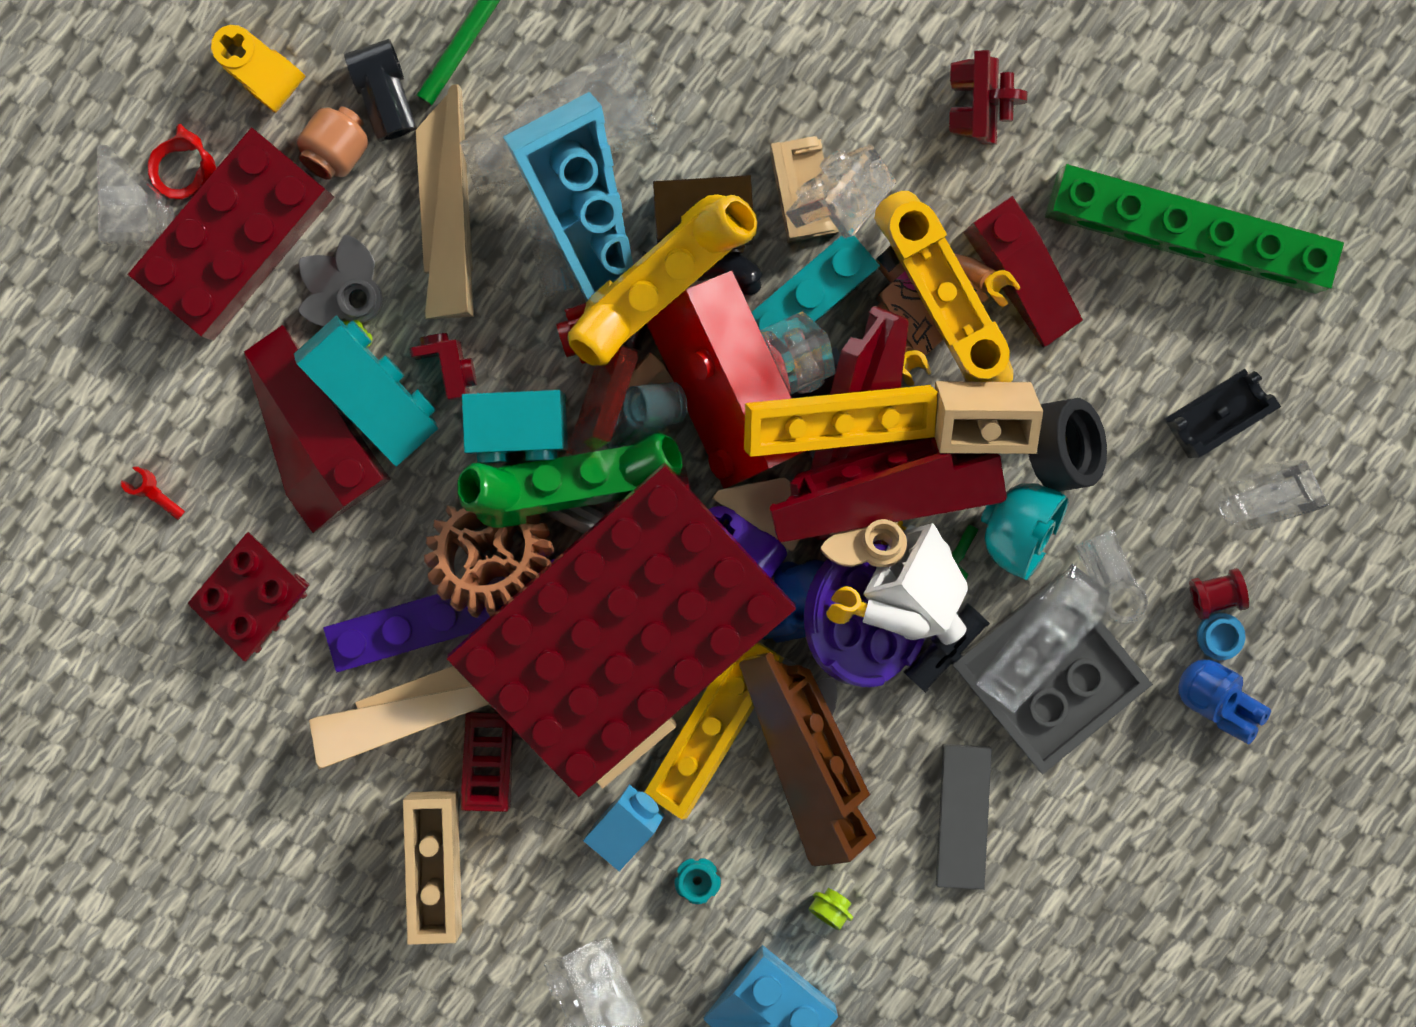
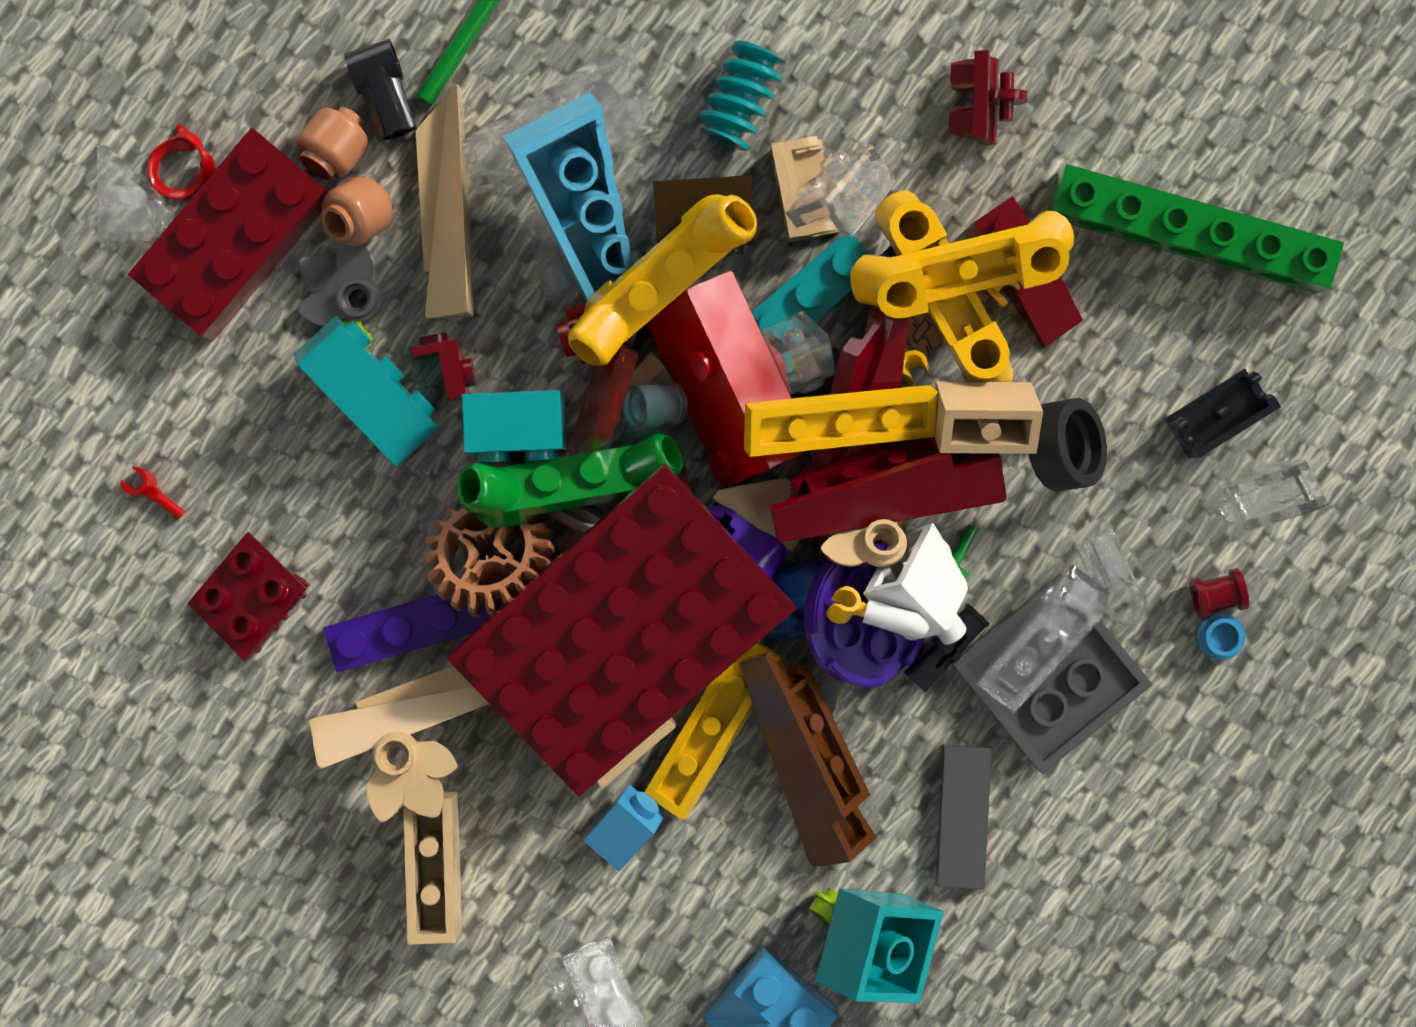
(260, 70): yellow piece -> none
(313, 442): dark red wedge -> none
(356, 211): none -> nougat head
(411, 783): none -> tan plate
(492, 803): dark red slope -> none
(697, 893): teal plate -> none
(740, 94): none -> teal piece
(744, 270): black arm -> none
(879, 946): none -> teal brick
(910, 281): none -> yellow plate
(1023, 526): teal cylinder -> none
(1218, 696): blue piece -> none

